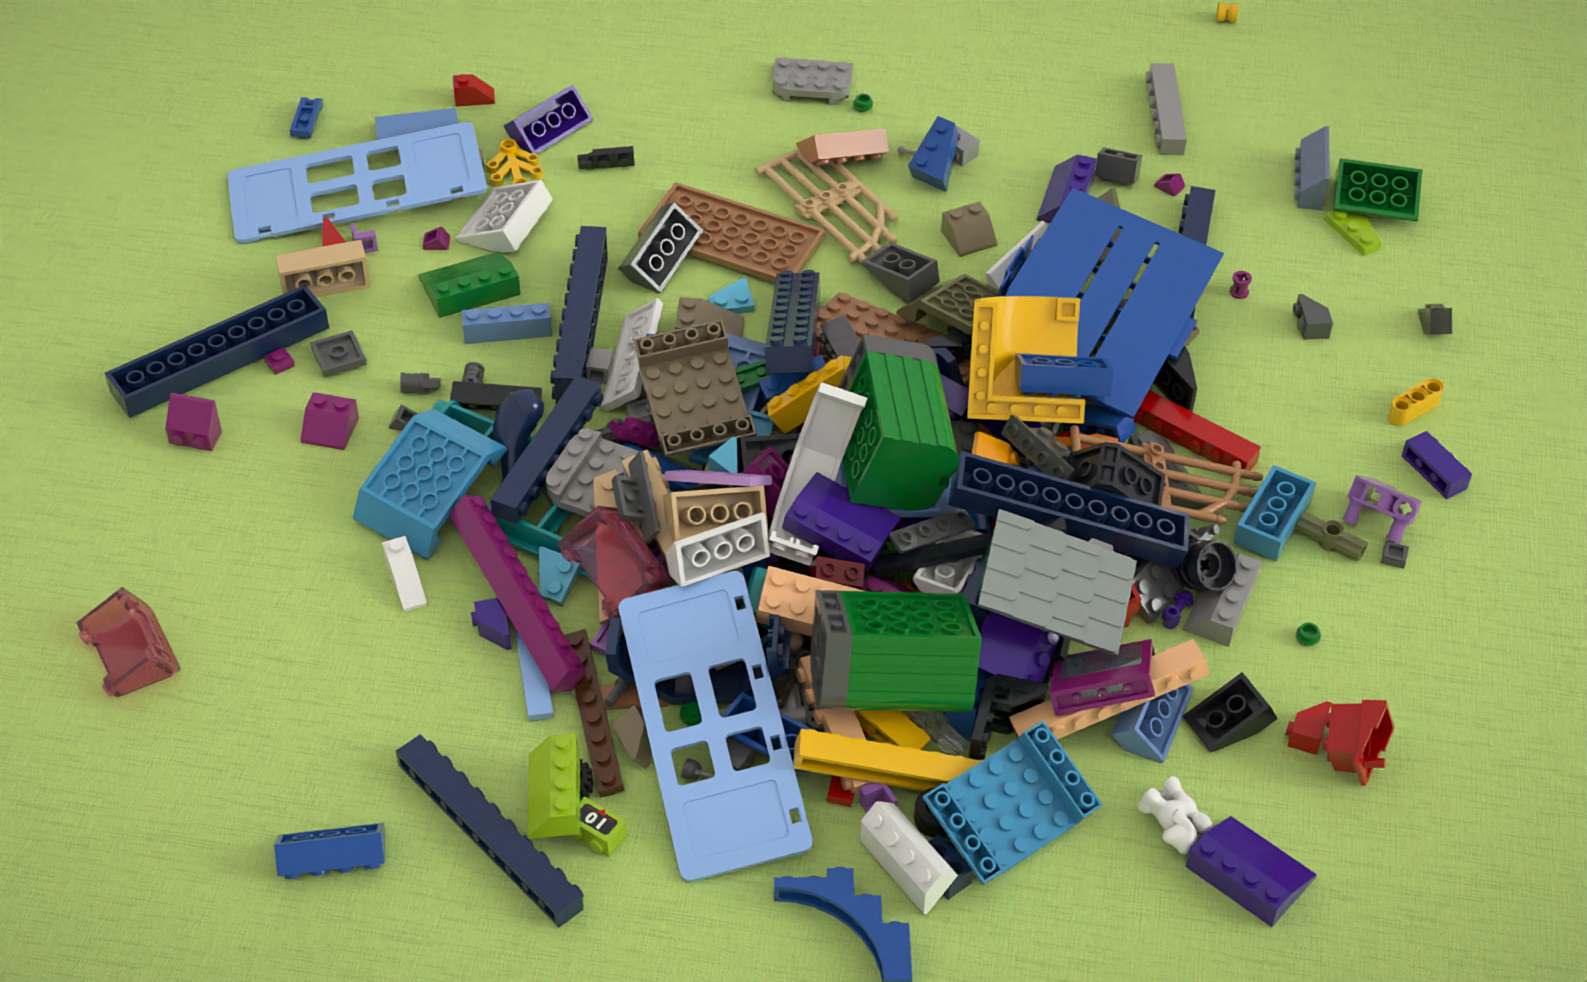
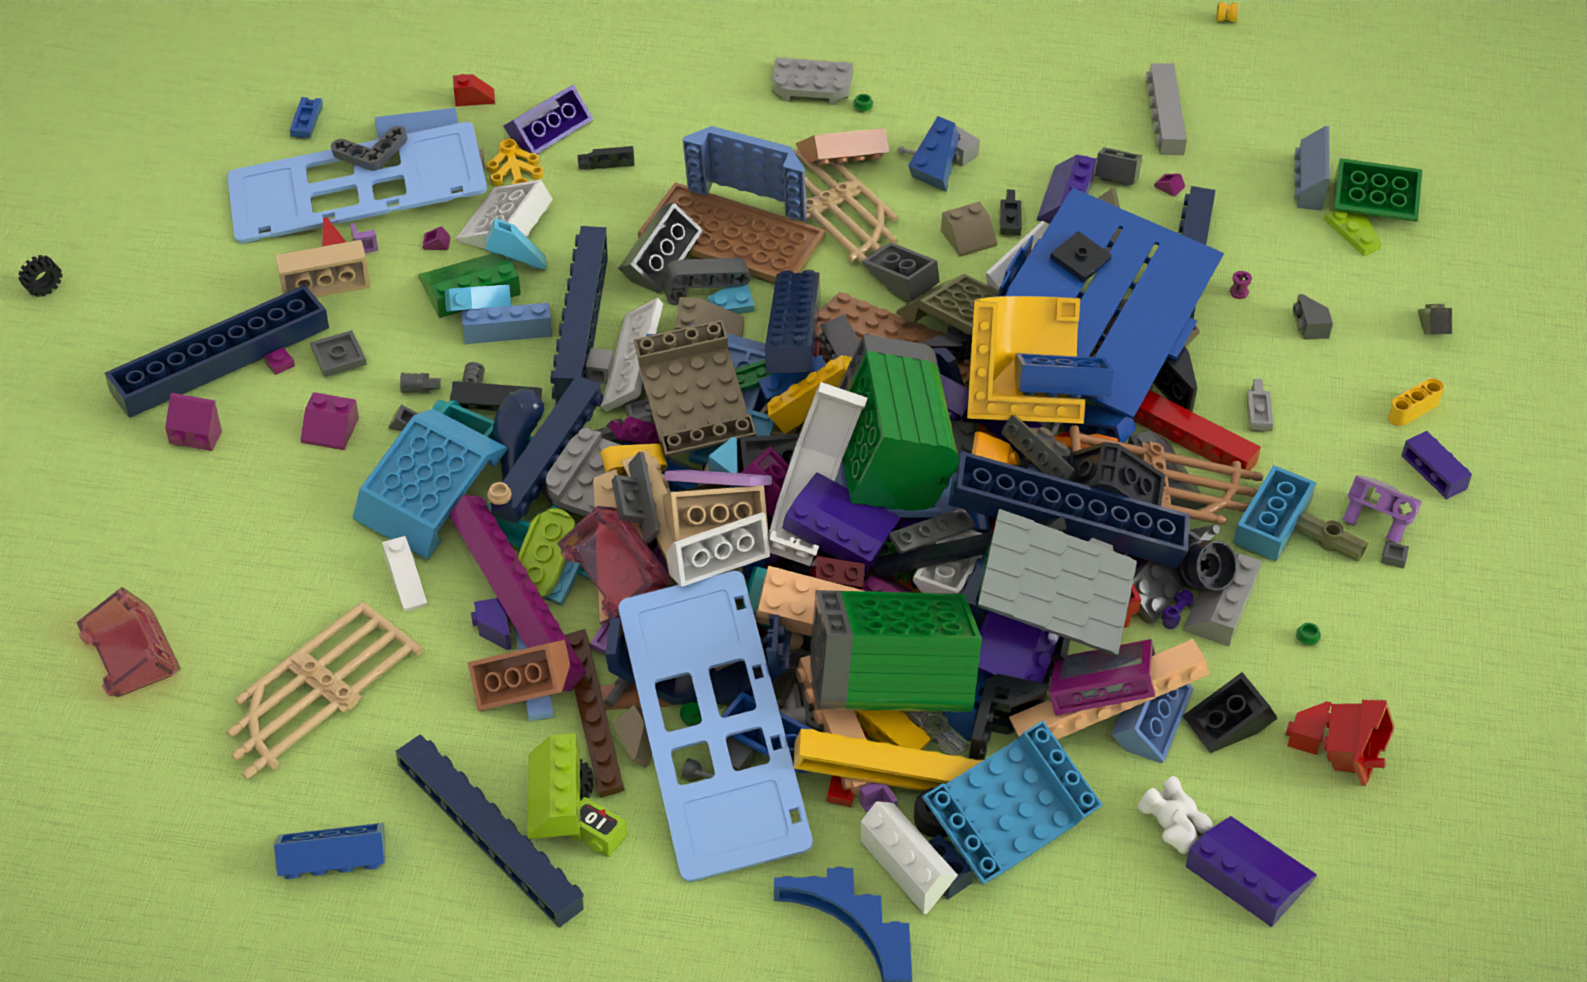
(46, 282): none -> black tyre
(321, 680): none -> tan piece
(372, 158): none -> dark grey beam
(477, 297): none -> medium azure slope
(499, 493): none -> tan plate
(511, 242): none -> medium azure slope
(519, 675): none -> nougat slope
(540, 550): none -> lime tile
(613, 455): none -> yellow beam
(703, 273): none -> dark grey beam
(746, 165): none -> medium blue slope
(1010, 215): none -> black hinge
(1080, 256): none -> black plate
(1259, 407): none -> light grey hinge

